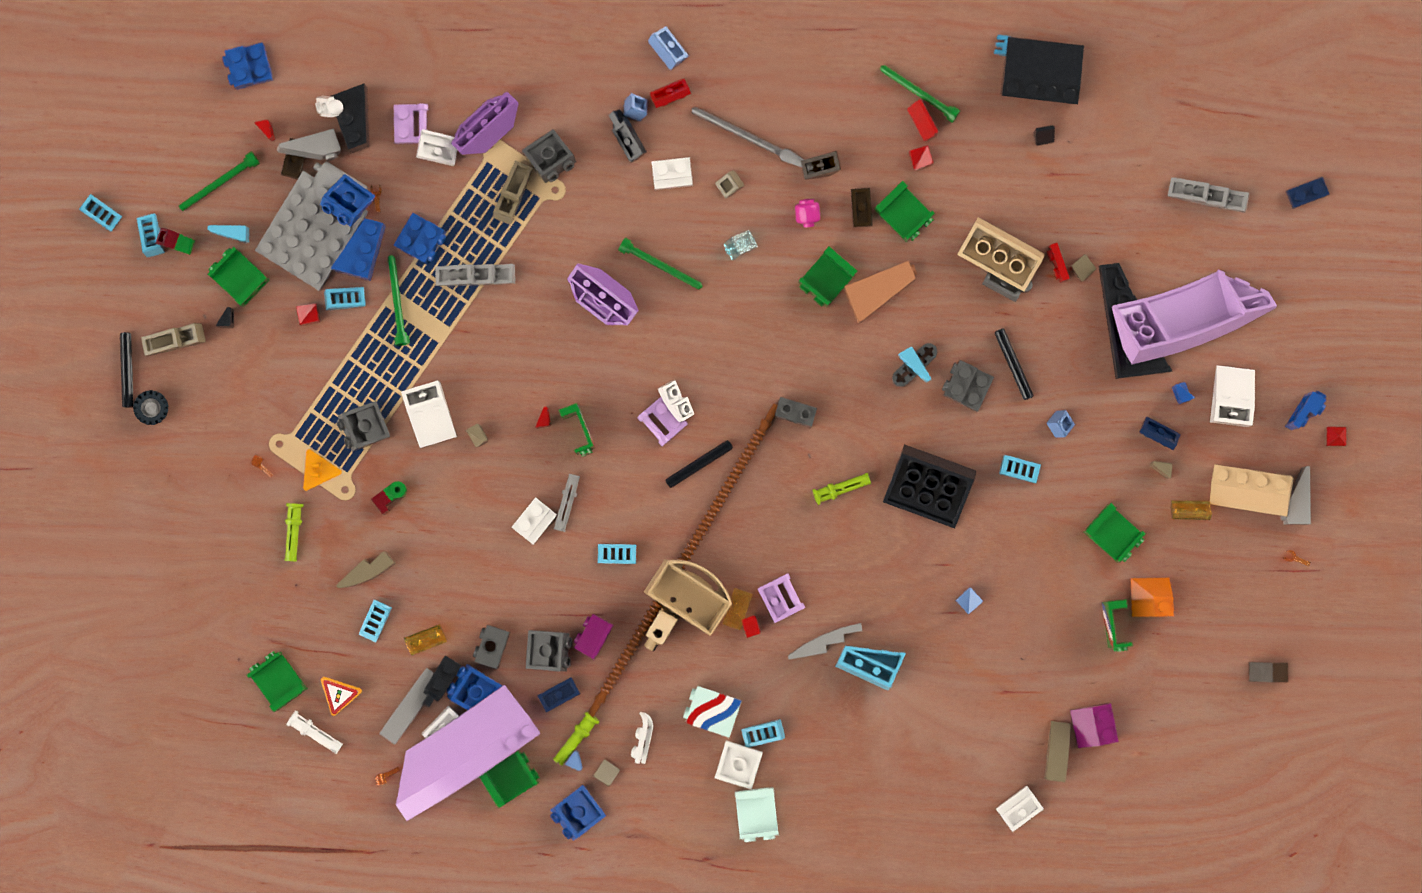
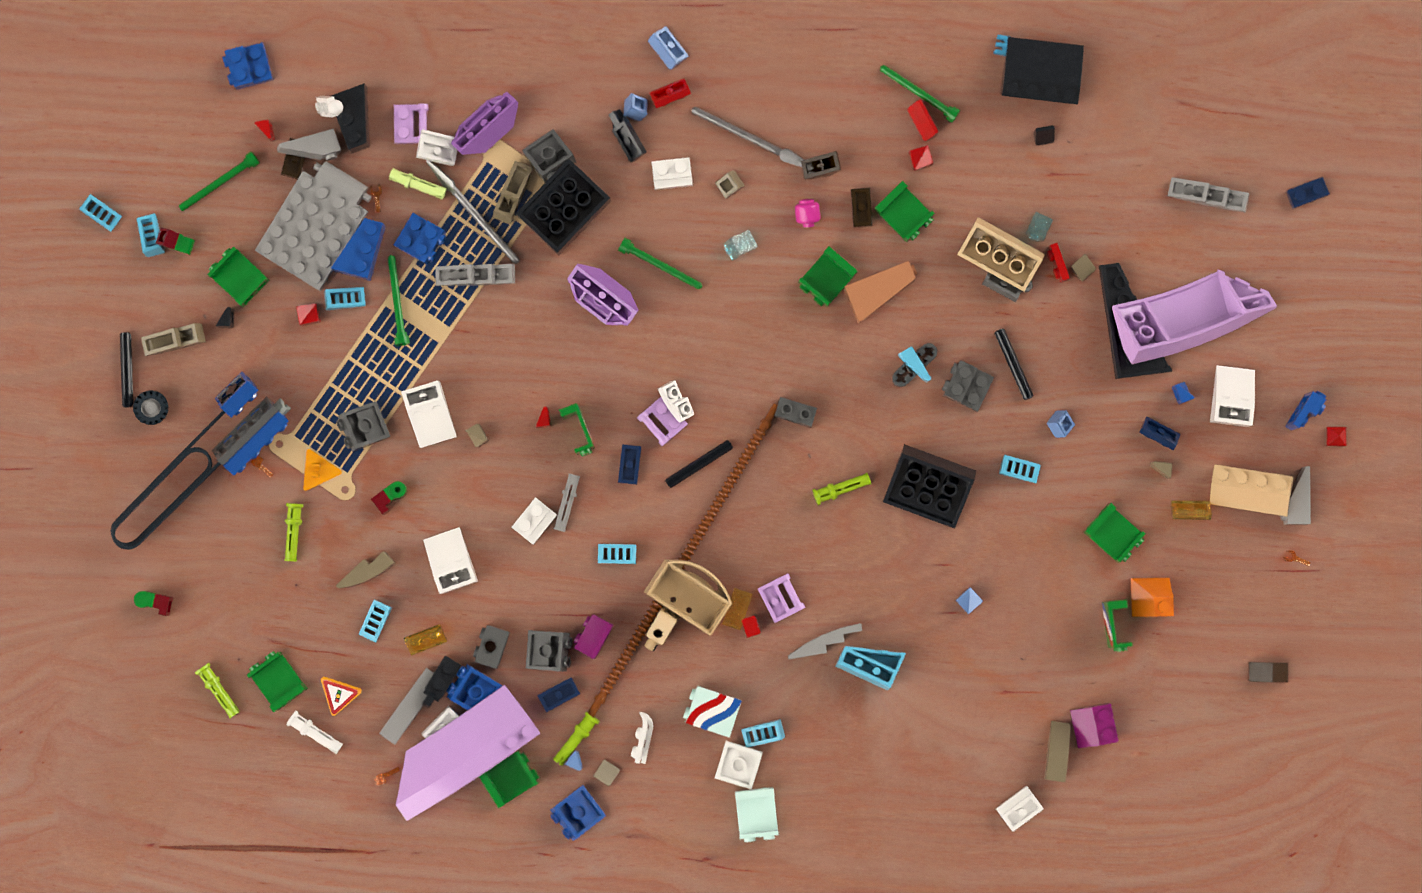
(149, 599): none -> leg
(213, 683): none -> lime pin
(232, 452): none -> piece
(234, 232): medium azure slope -> none
(346, 200): blue plate -> none
(411, 181): none -> yellowish green pin
(448, 183): none -> flat silver piece
(450, 561): none -> white slope
(563, 207): none -> black slope
(629, 464): none -> dark blue plate
(1038, 227): none -> clear light blue bracket

